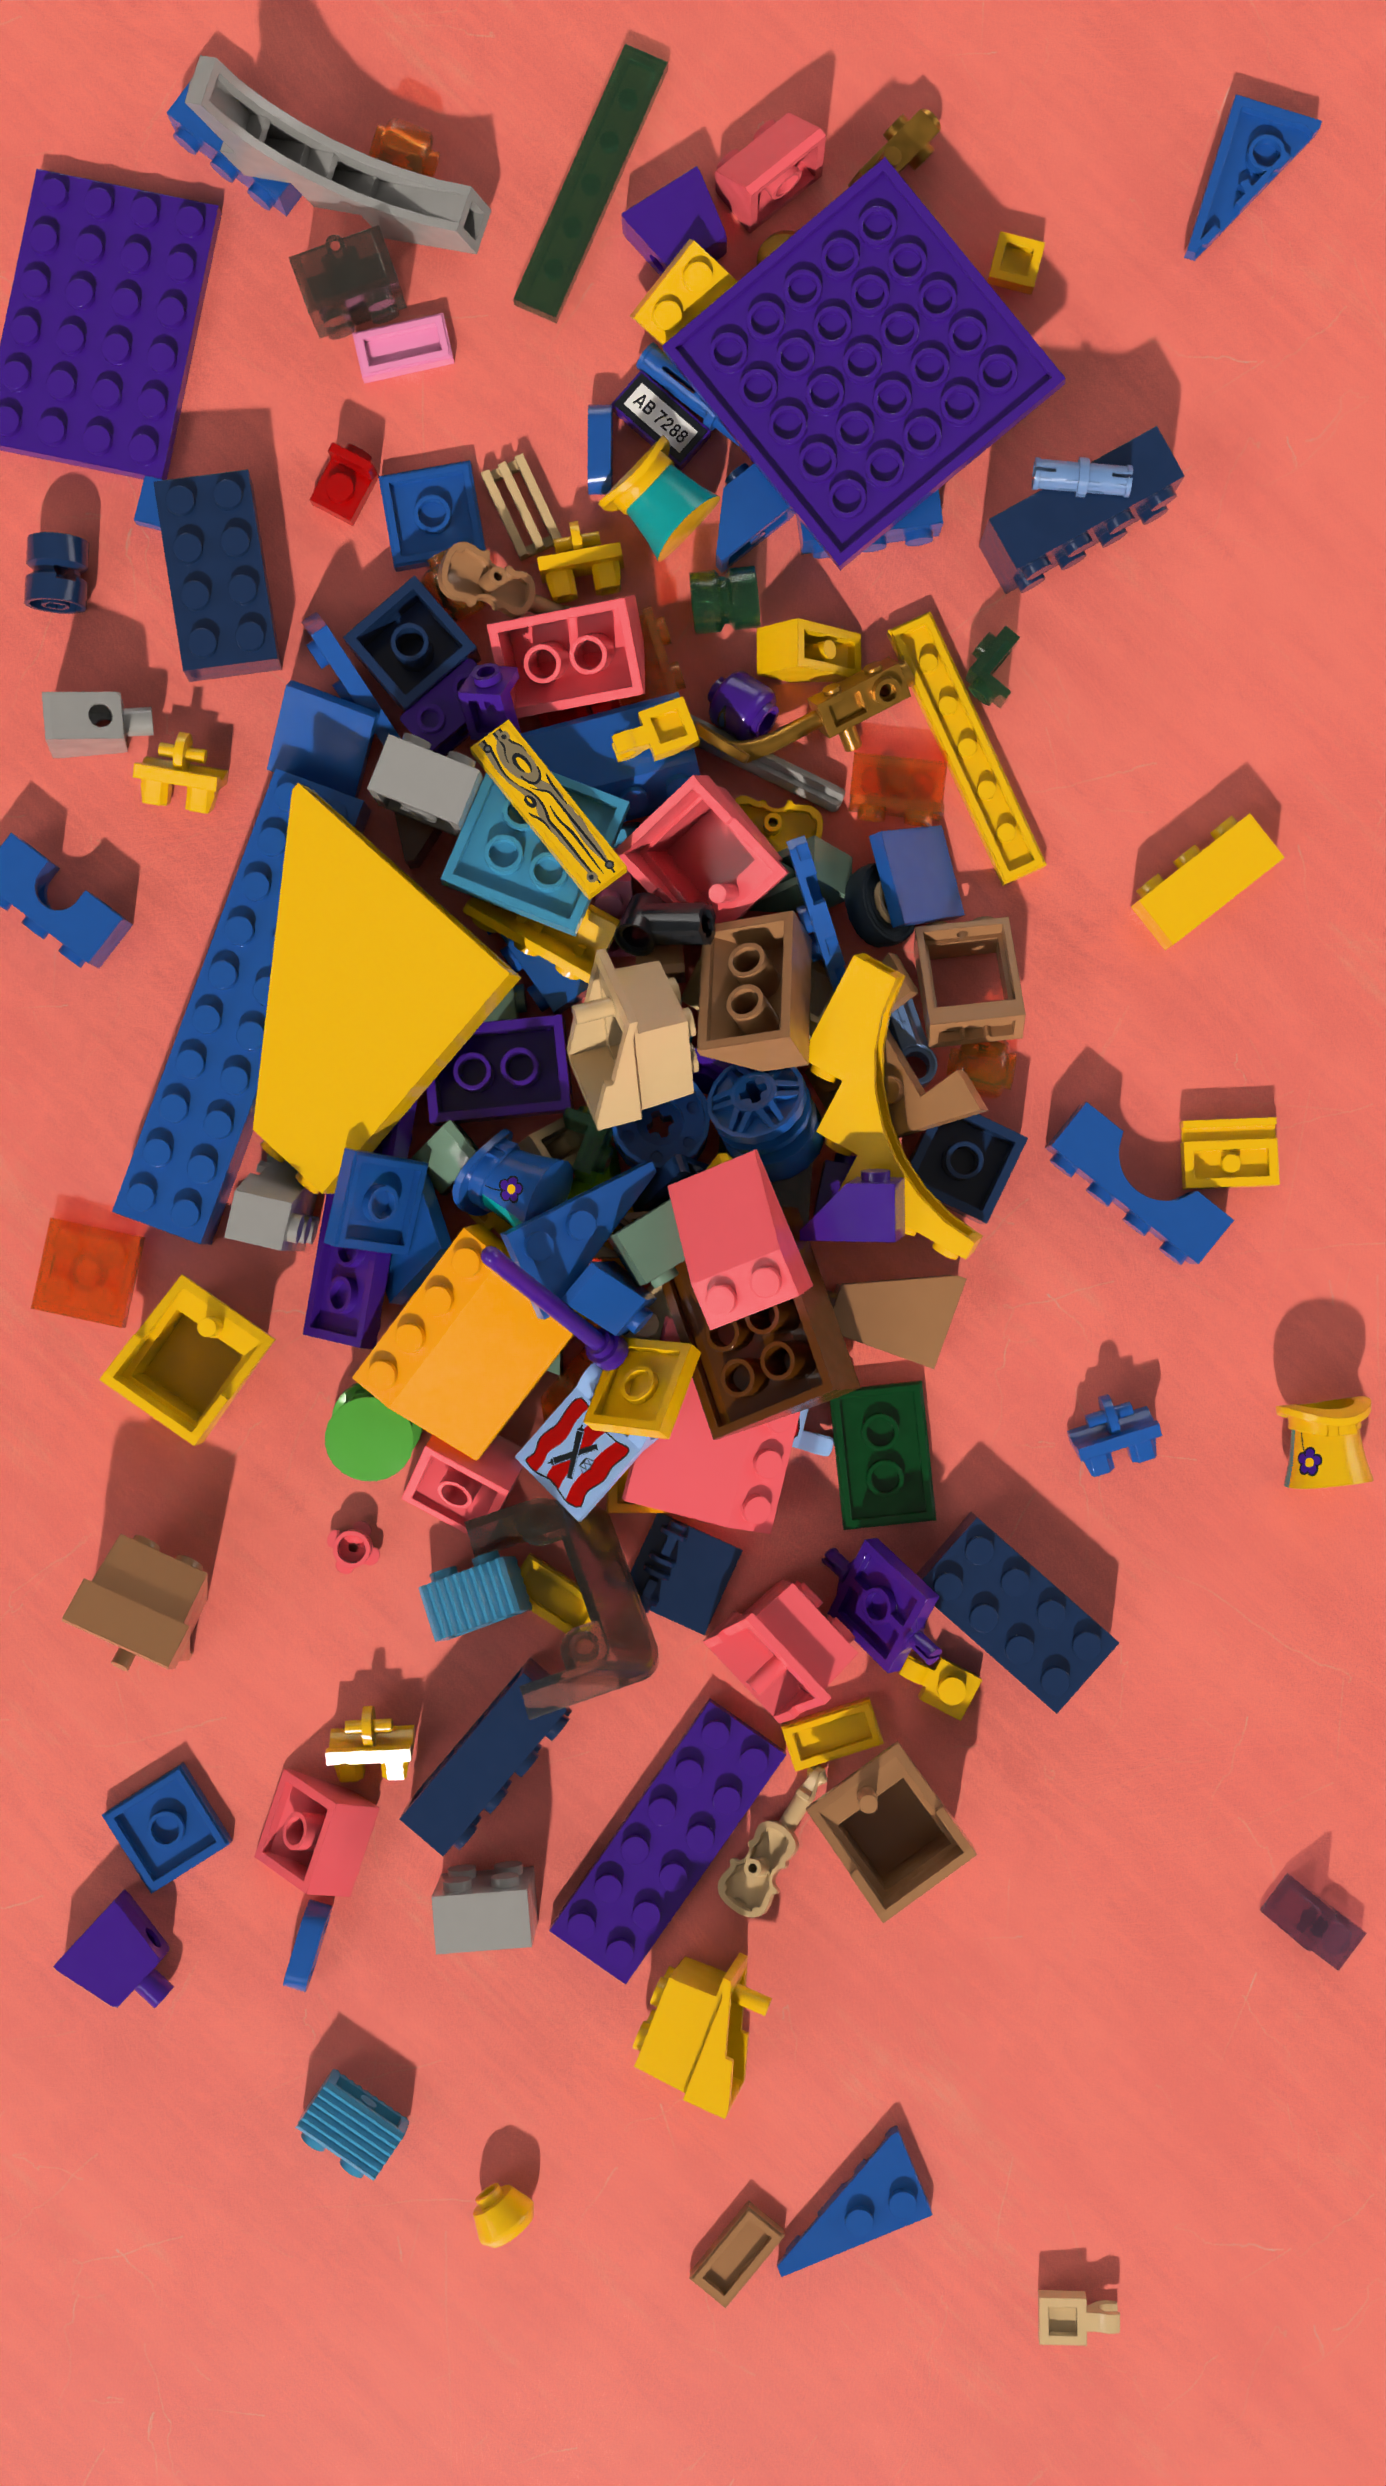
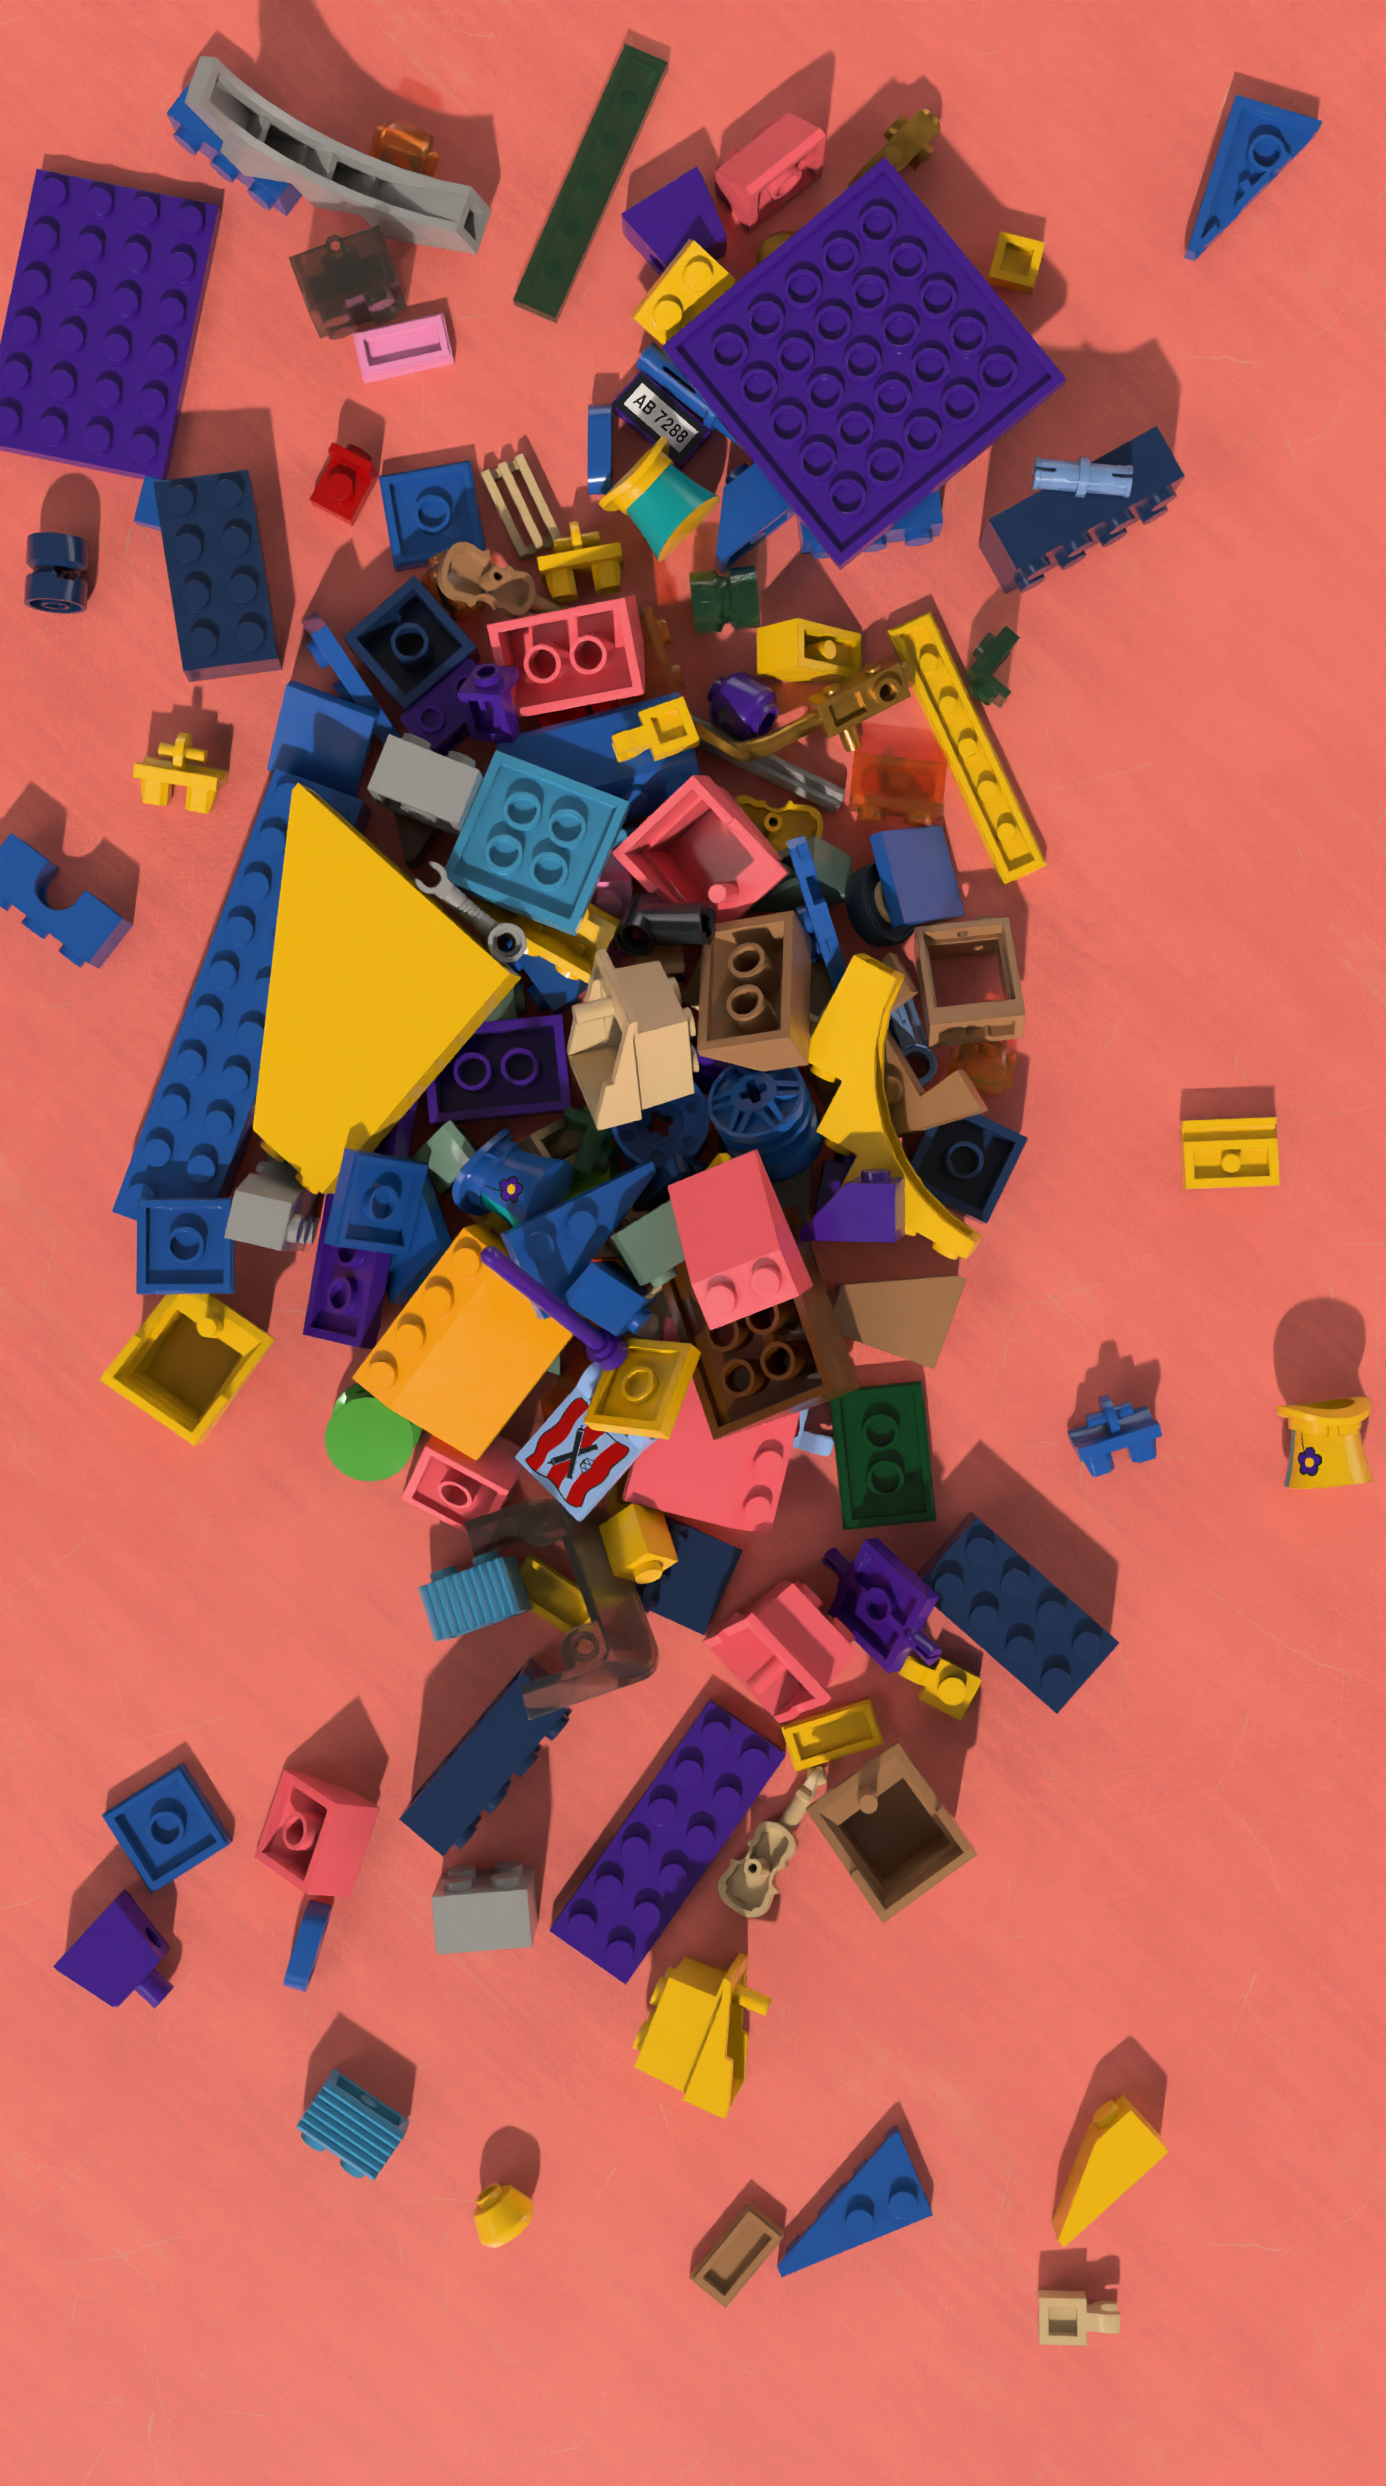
(72, 721): light grey torso -> none
(88, 1272): clear orange plate -> none
(142, 1603): medium nougat piece -> none
(184, 1246): none -> blue tile
(344, 1556): coral plate -> none
(370, 1742): yellow hips -> none
(477, 918): none -> light grey brick
(548, 809): yellow tile -> none
(638, 1544): none -> yellow brick
(1090, 1148): blue arch -> none
(1111, 2159): none -> yellow slope
(1205, 879): yellow brick -> none
(1312, 1922): slope -> none

